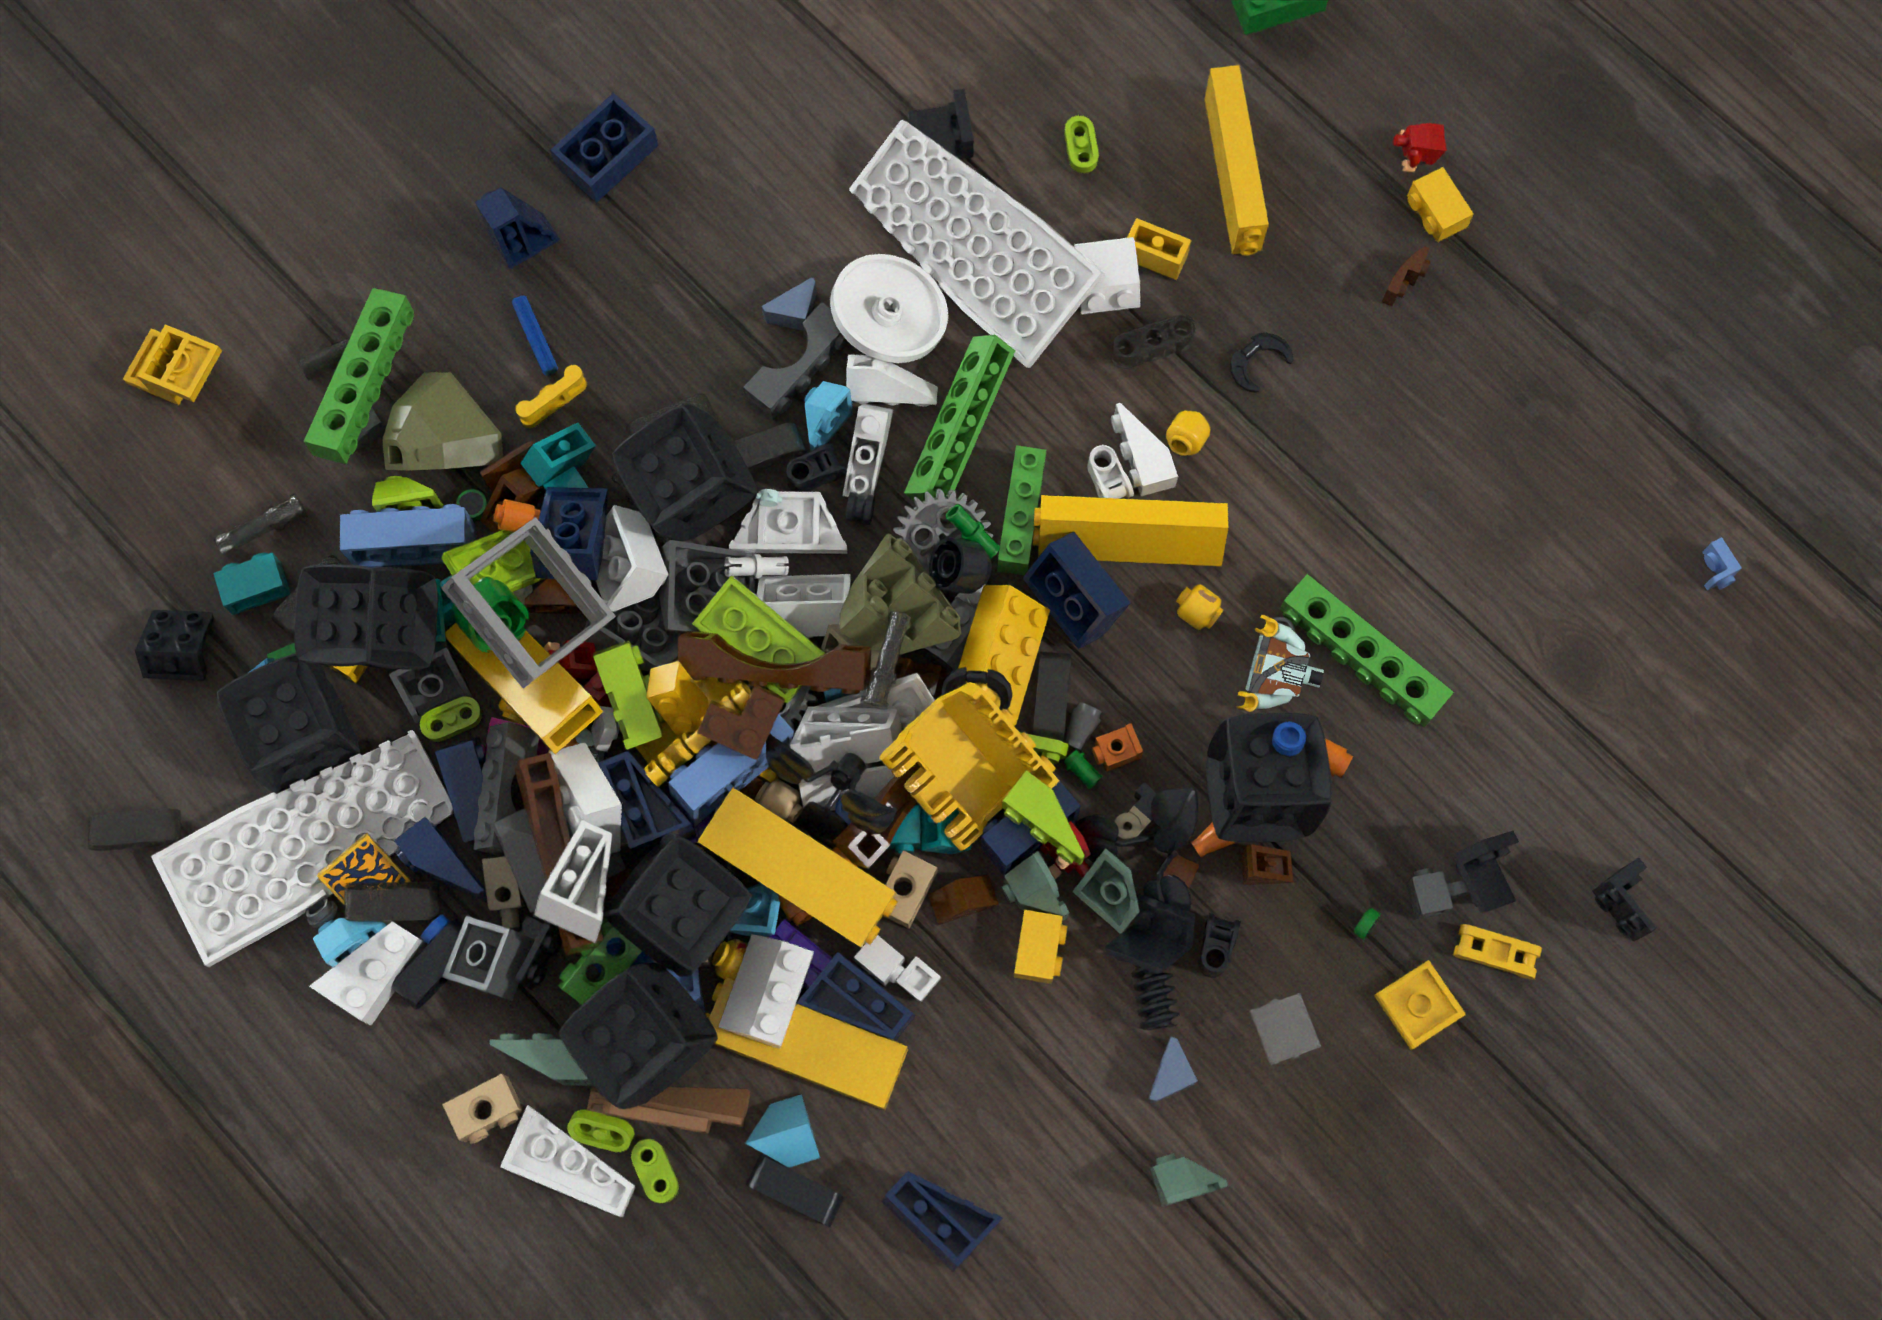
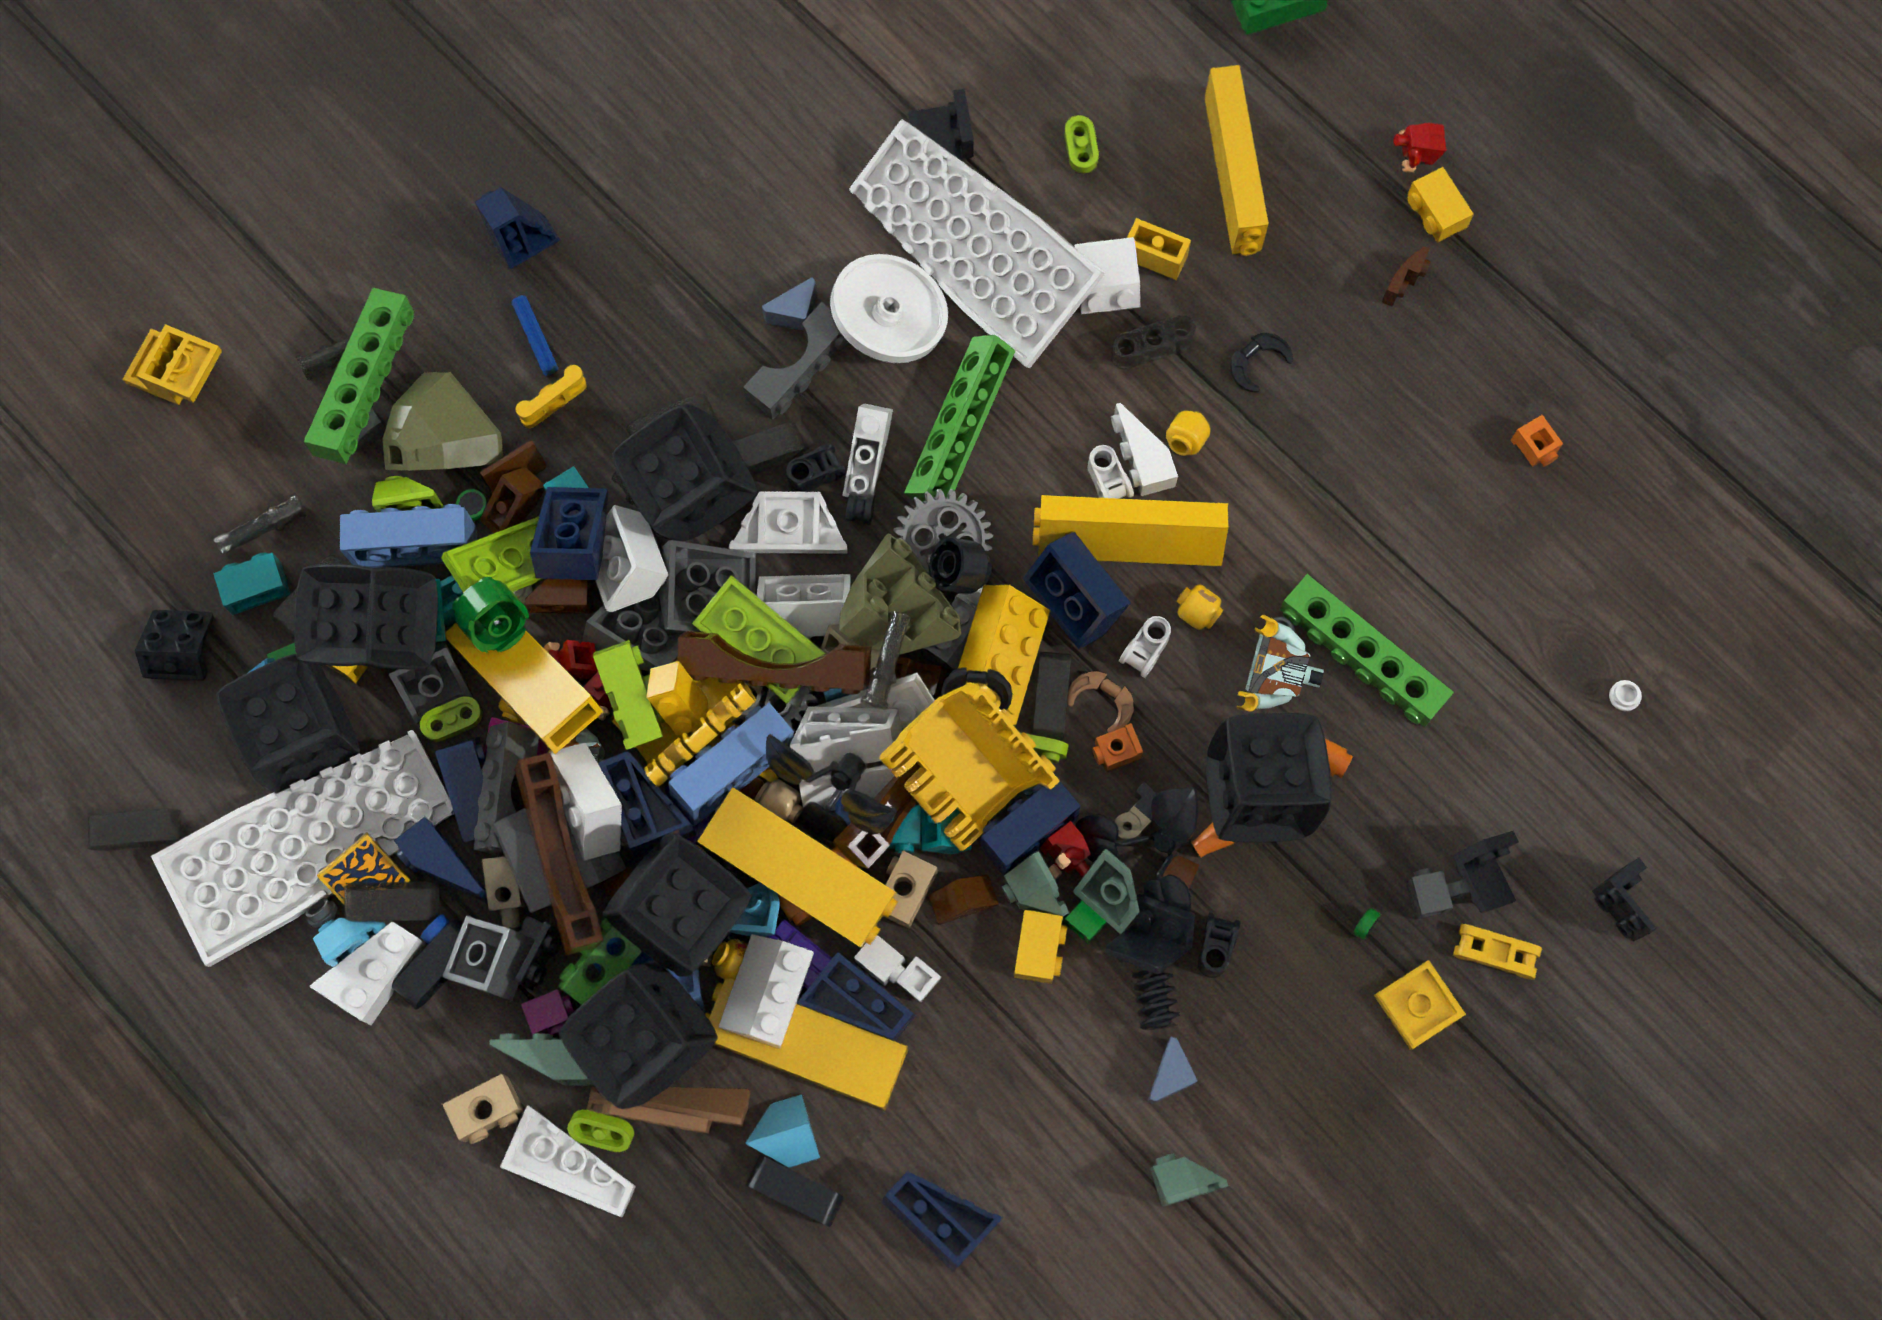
(492, 628): light grey window -> none
(514, 515): orange brick -> none
(548, 1012): none -> magenta brick
(557, 454): teal brick -> none
(577, 884): white wedge -> none
(604, 147): dark blue brick -> none
(605, 729): white plate -> none
(655, 1170): lime plate -> none
(746, 730): reddish brown brick -> none
(756, 566): white pin -> none
(768, 497): light aqua piece -> none
(826, 412): medium azure slope -> none
(885, 382): white slope -> none
(971, 529): green pin -> none
(1019, 514): bright green brick -> none
(1039, 809): lime slope -> none
(1082, 725): dark grey cone -> none
(1082, 769): green pin -> none
(1085, 922): none -> green brick
(1096, 679): none -> medium nougat piece
(1143, 650): none -> white piece
(1266, 865): reddish brown slope -> none
(1285, 1029): clear piece -> none
(1289, 738): blue tile -> none
(1540, 433): none -> orange brick
(1625, 695): none -> white plate
(1722, 561): medium blue bracket -> none

